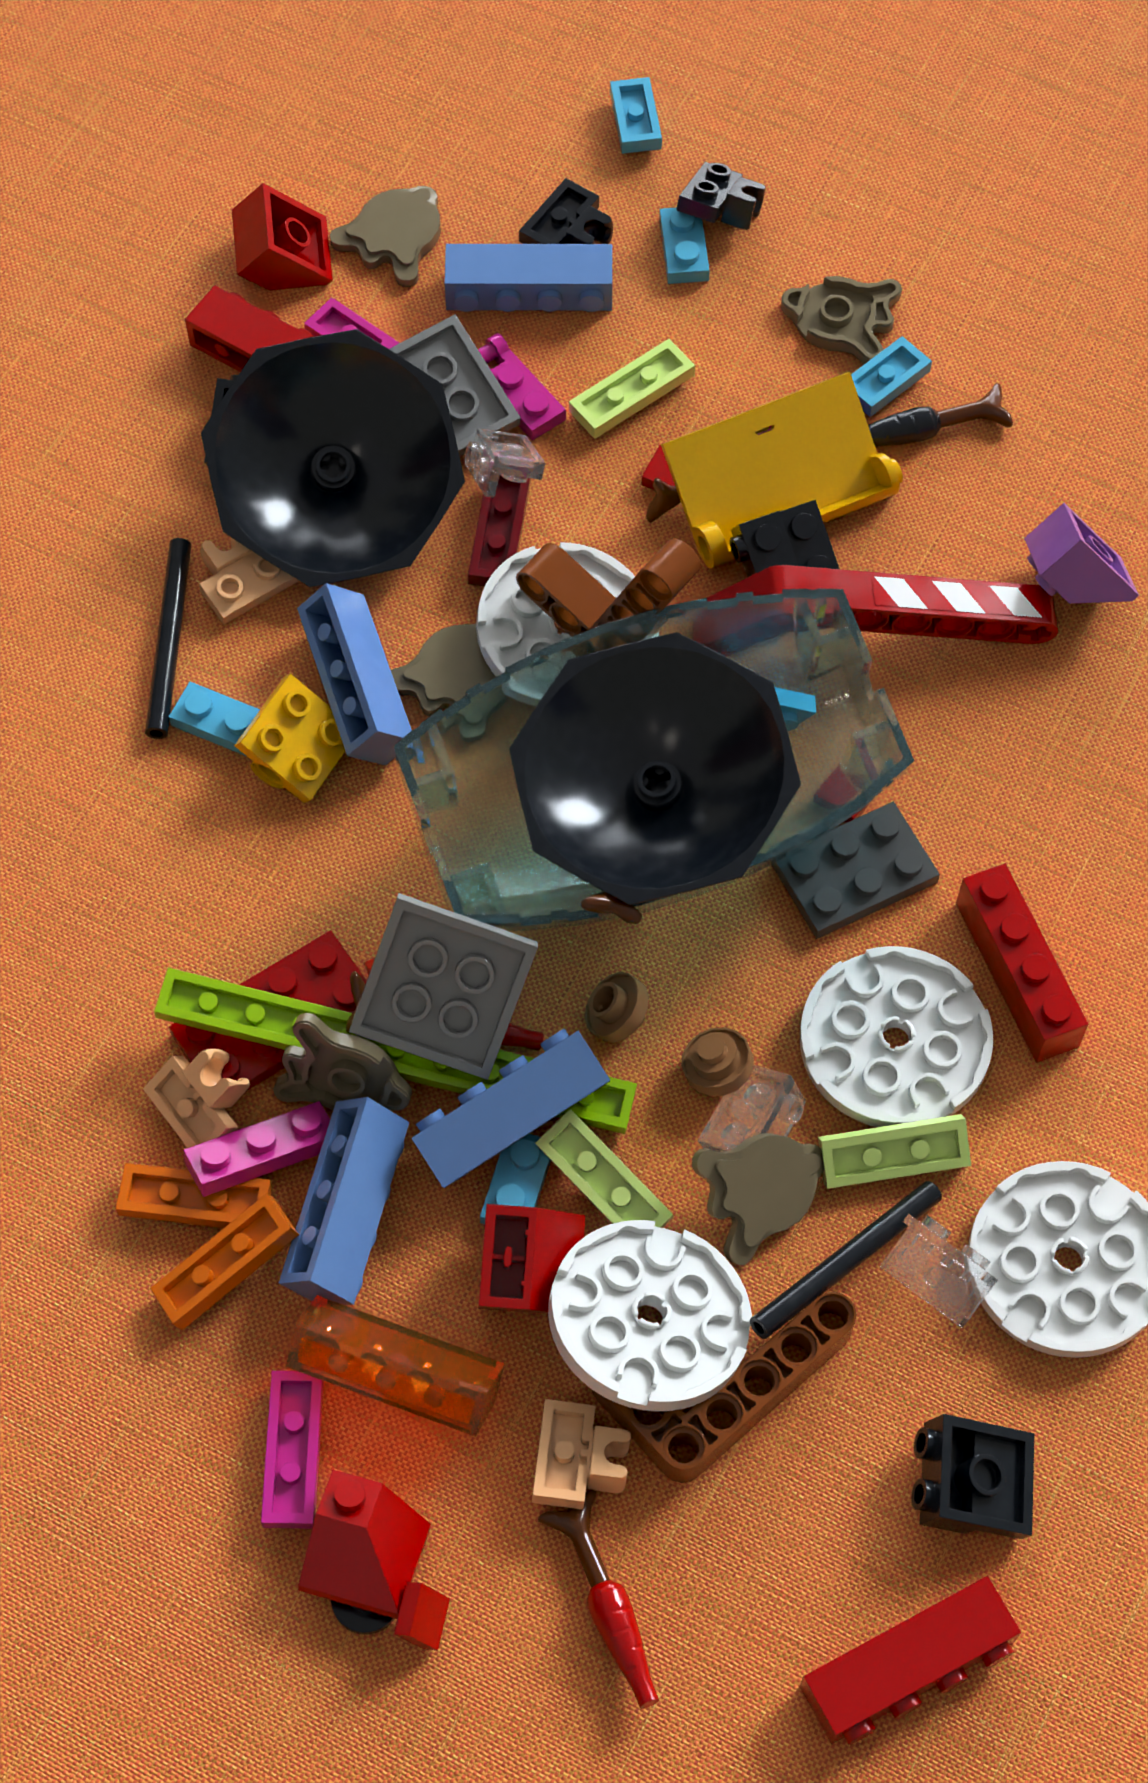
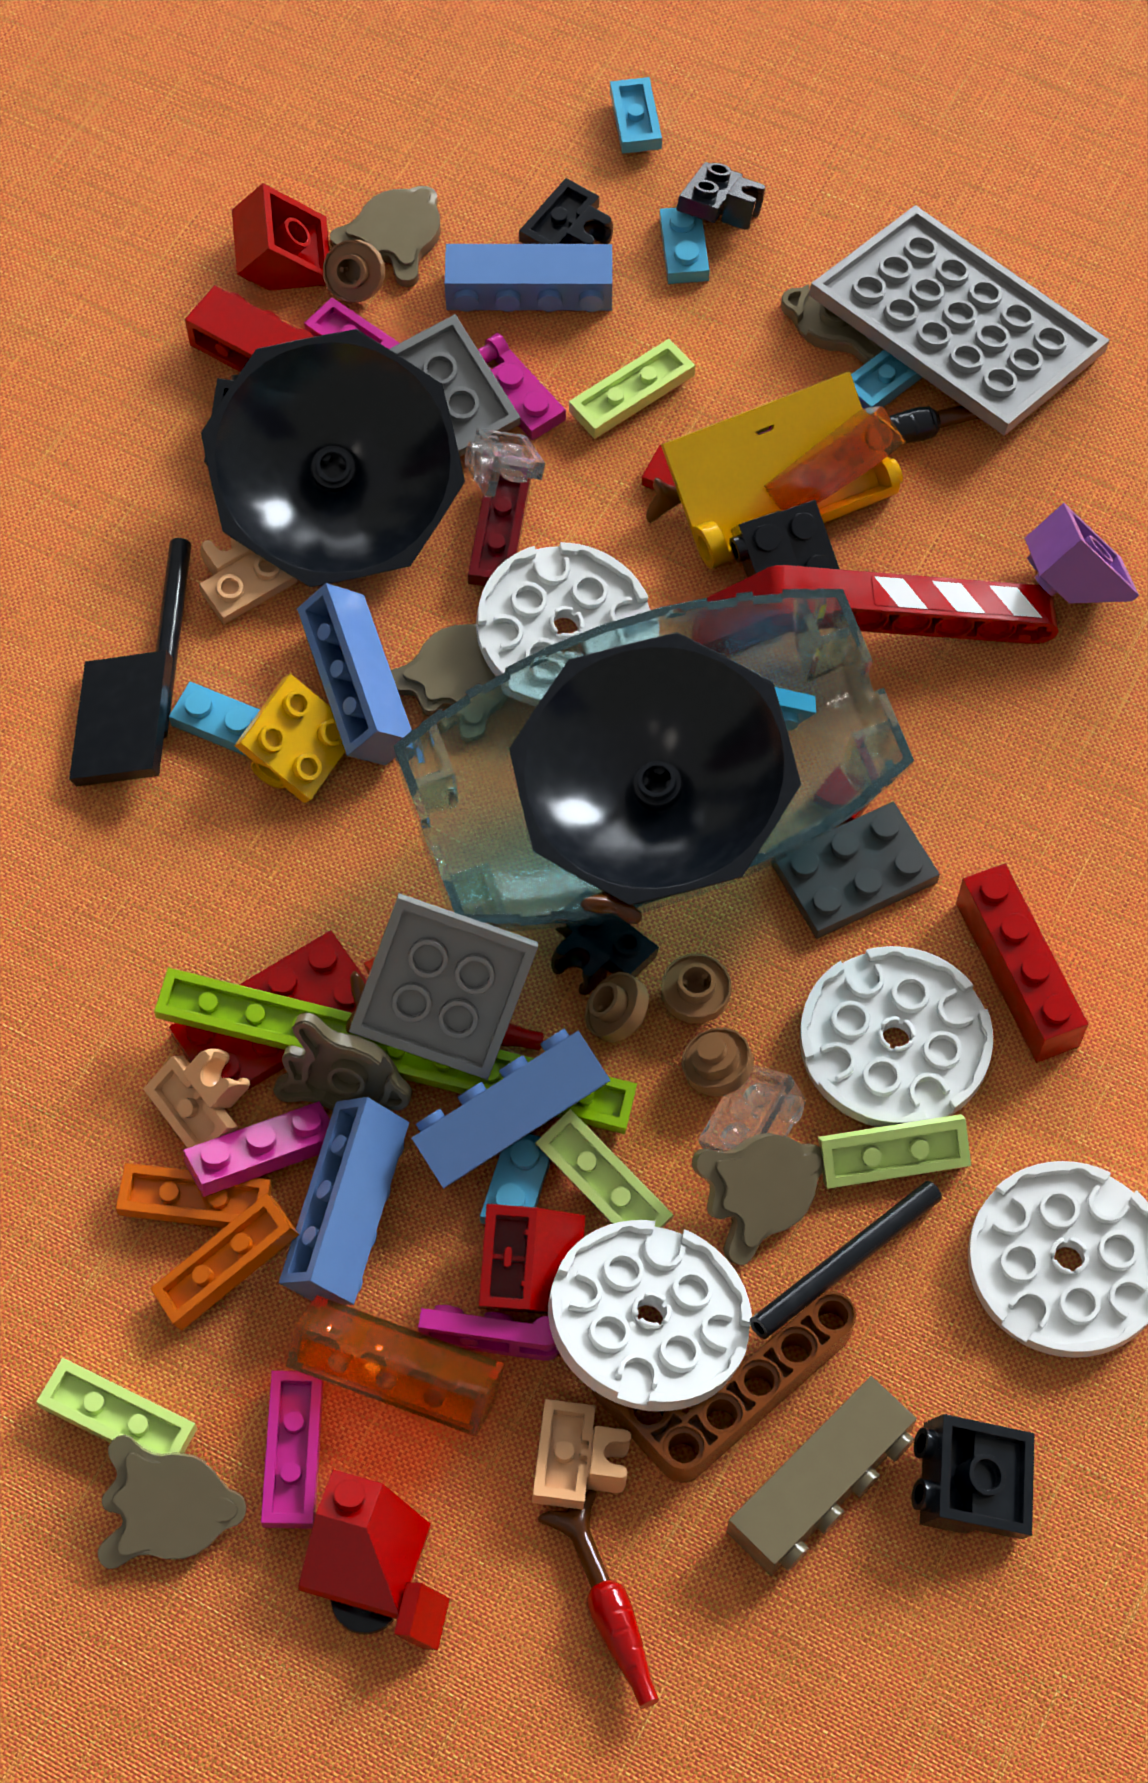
(113, 1410): none -> yellowish green plate
(121, 718): none -> black tile
(167, 1504): none -> dark tan tile
(353, 270): none -> medium nougat plate
(490, 1334): none -> dark pink plate
(582, 603): dark orange beam -> none
(601, 949): none -> black plate
(696, 988): none -> medium nougat plate
(821, 1476): none -> dark tan brick
(837, 459): none -> clear orange slope
(910, 1660): red brick -> none
(939, 1272): clear bracket -> none
(959, 319): none -> light grey plate

